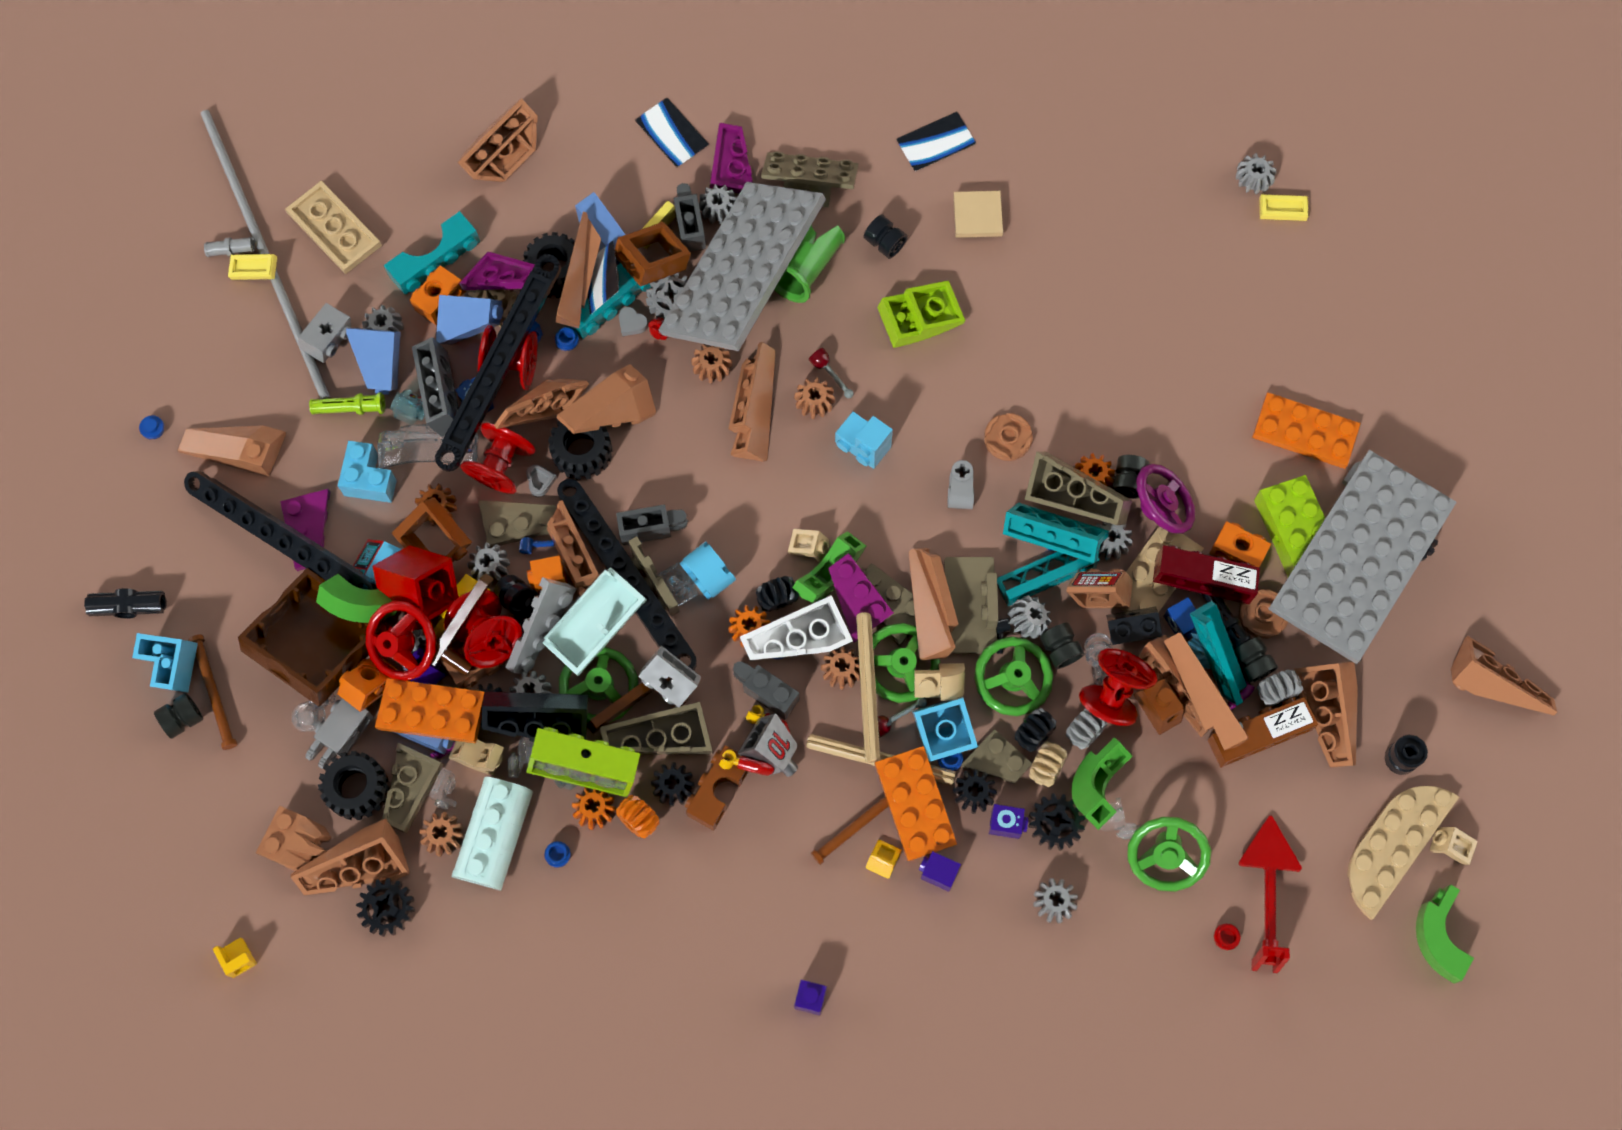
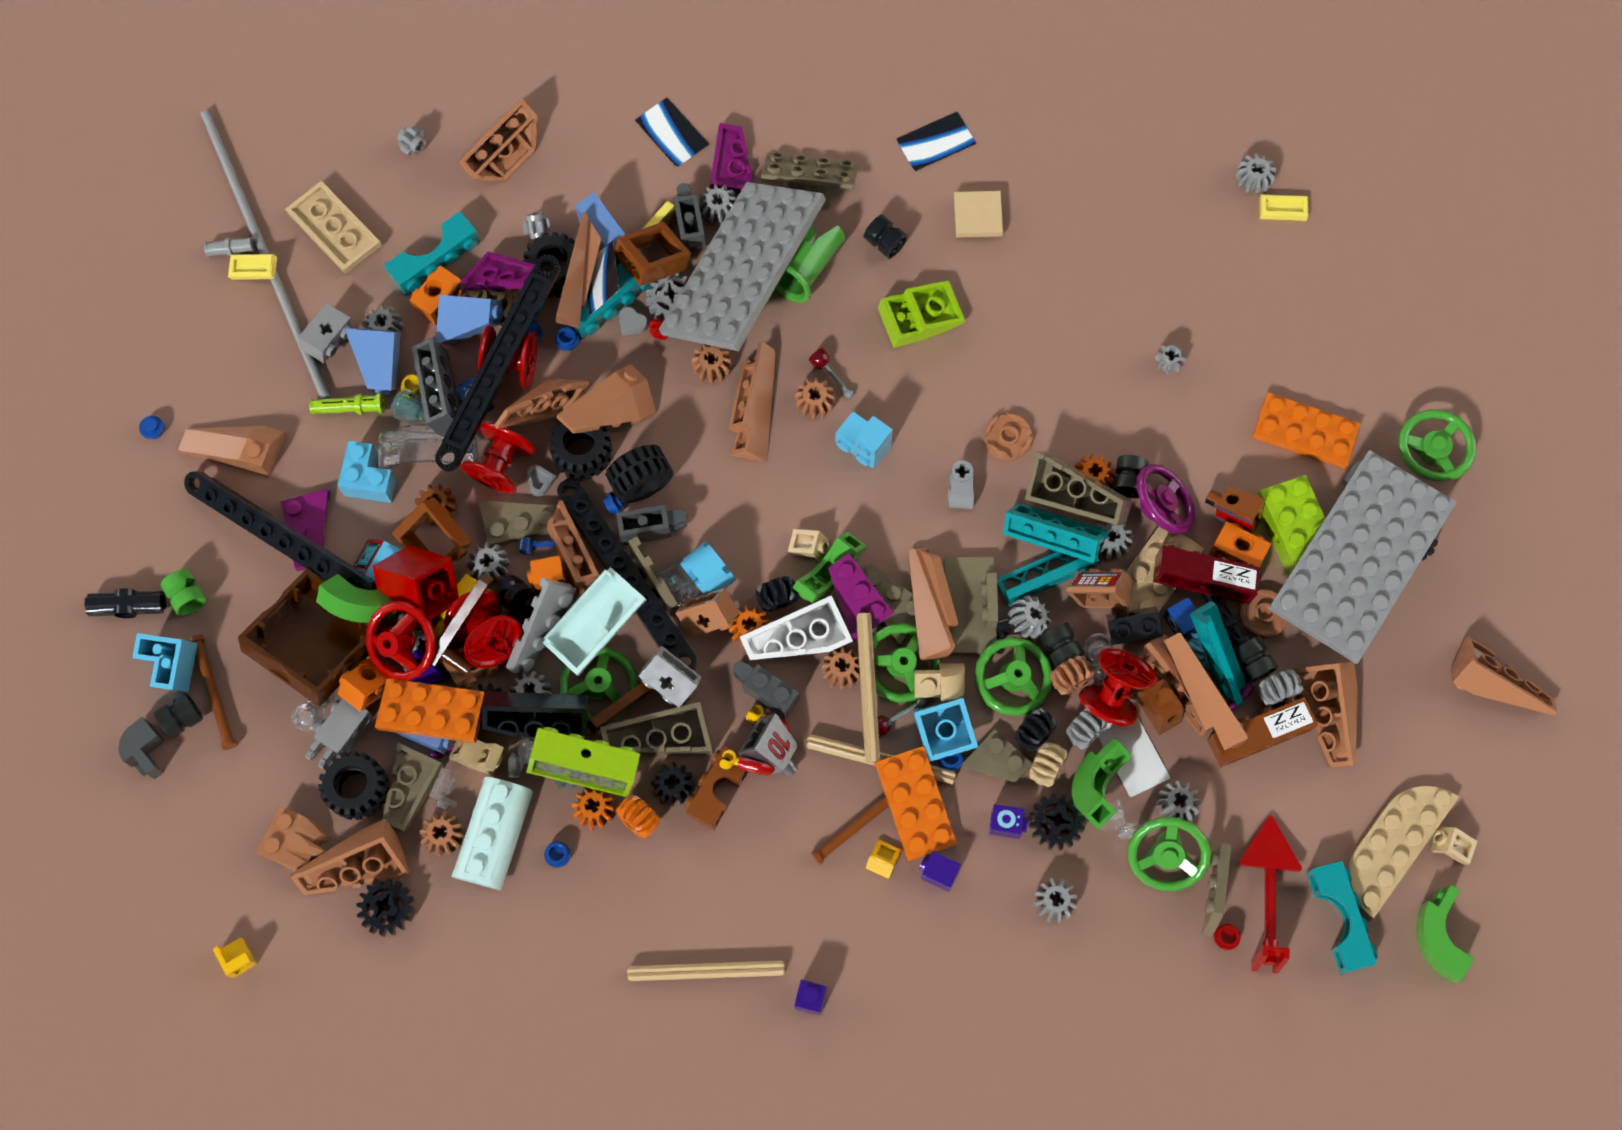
(136, 745): none -> dark grey brick
(183, 592): none -> bright green wheel
(411, 140): none -> light grey gear
(411, 383): none -> yellow plate
(536, 224): none -> light grey gear
(613, 504): none -> blue plate
(639, 473): none -> black tyre
(705, 970): none -> tan axle
(707, 613): none -> nougat brick
(983, 796): black gear -> none
(1072, 675): none -> nougat gear
(1145, 766): none -> white sticker
(1169, 796): none -> light grey gear
(1175, 355): none -> light grey gear
(1217, 889): none -> dark tan wing
(1237, 507): none -> dark orange torso
(1333, 885): none -> teal arch
(1406, 754): black wheel -> none
(1436, 446): none -> bright green piece

